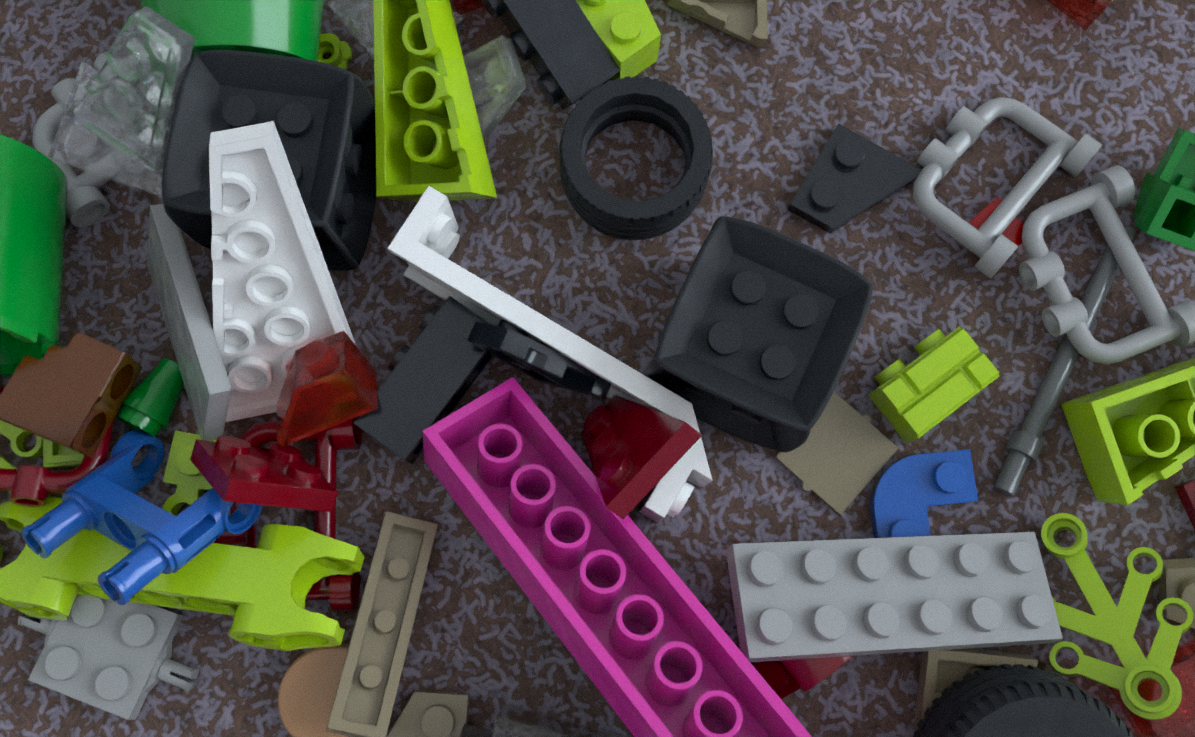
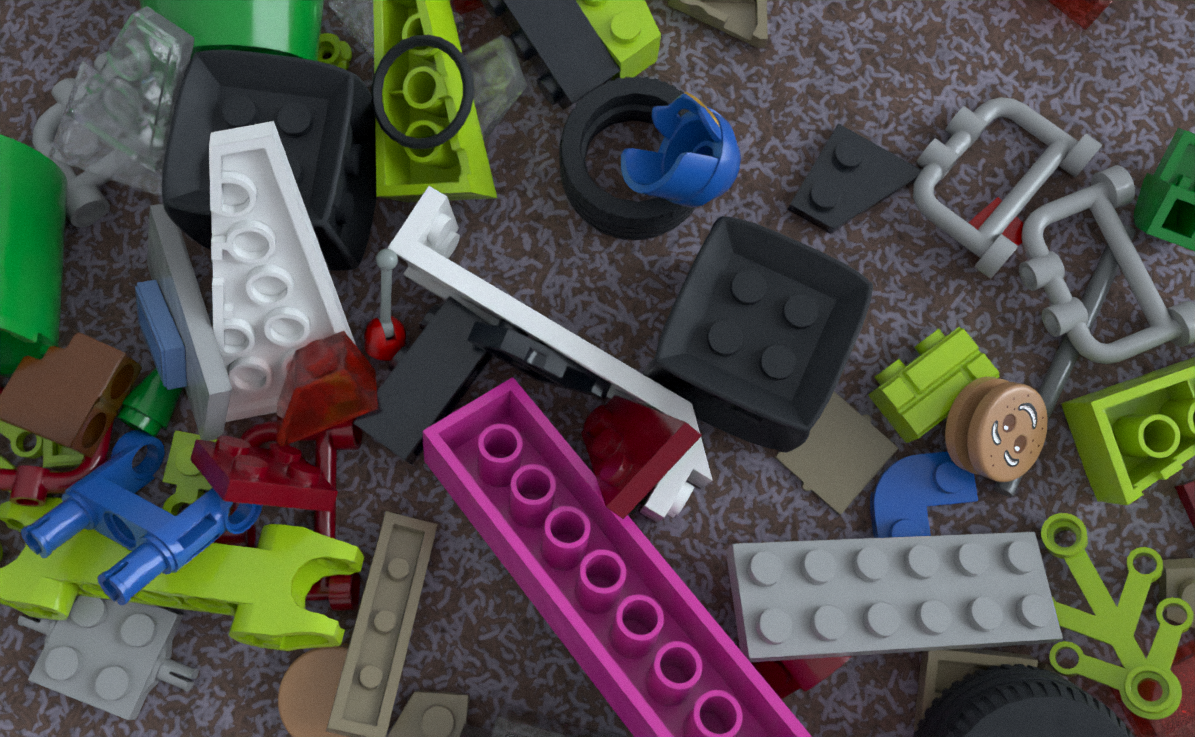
(161, 334): none -> medium blue tile
(387, 325): none -> hinge
(466, 102): none -> black tyre
(694, 160): none -> blue helmet
(996, 428): none -> medium nougat head

